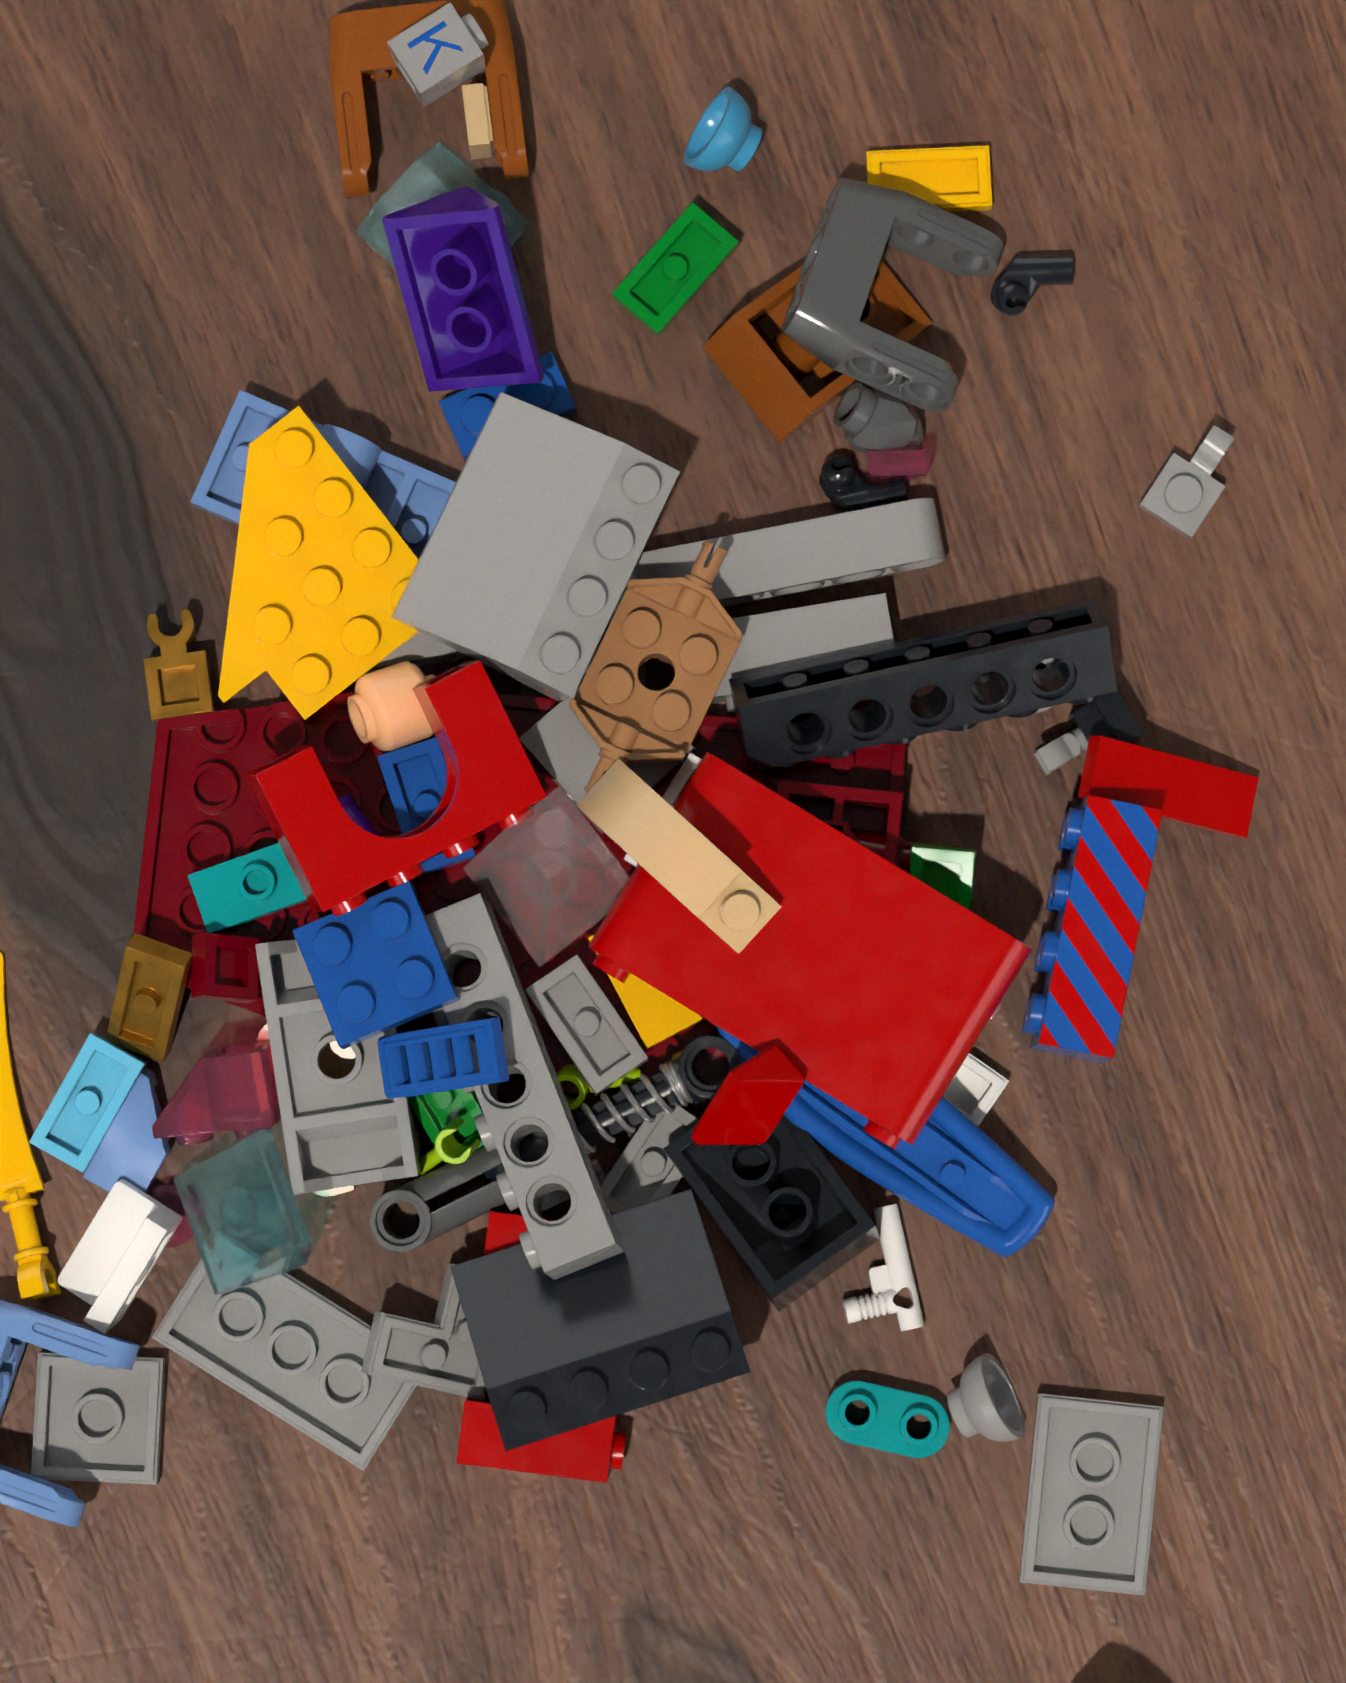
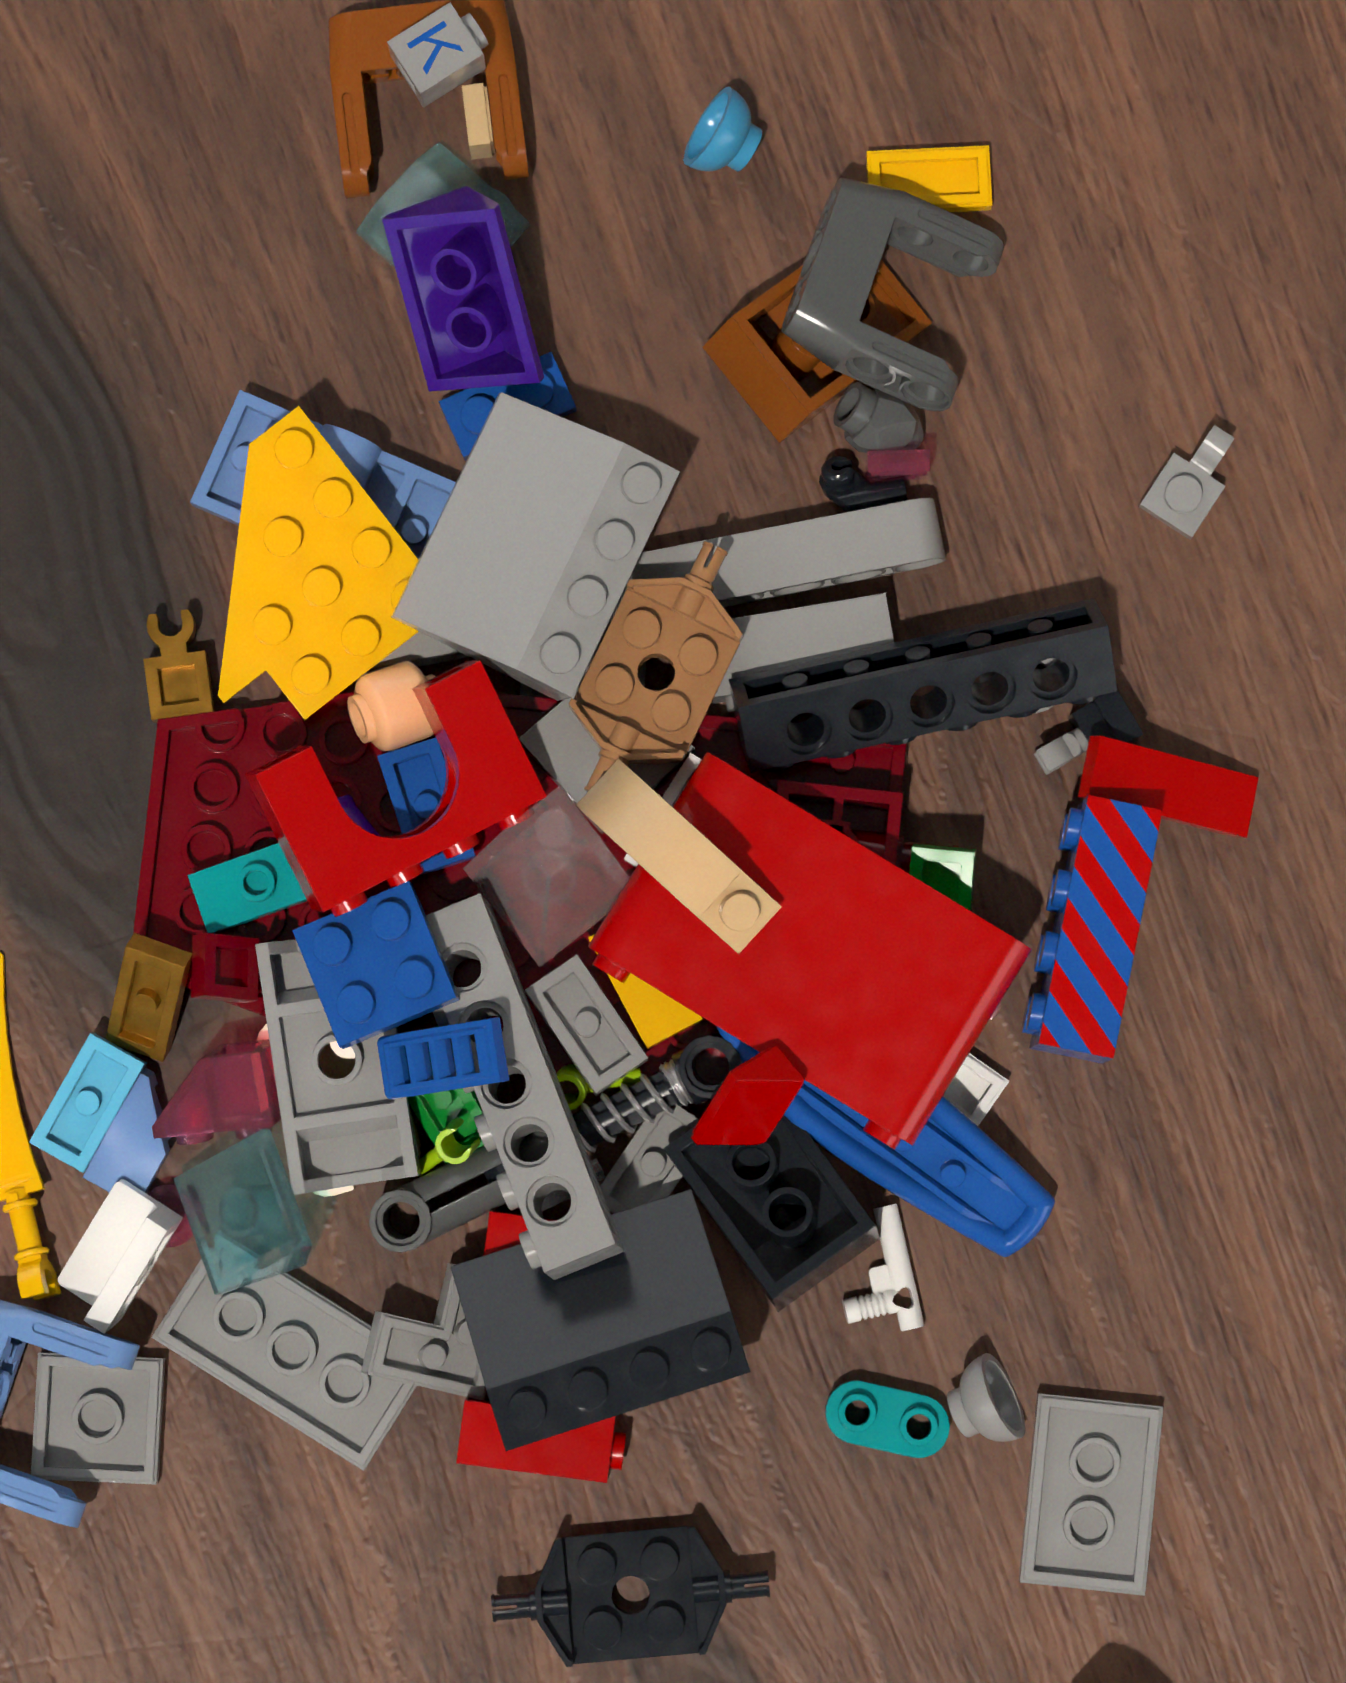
(587, 1626): none -> black plate
(675, 269): green plate -> none
(1025, 276): black arm -> none

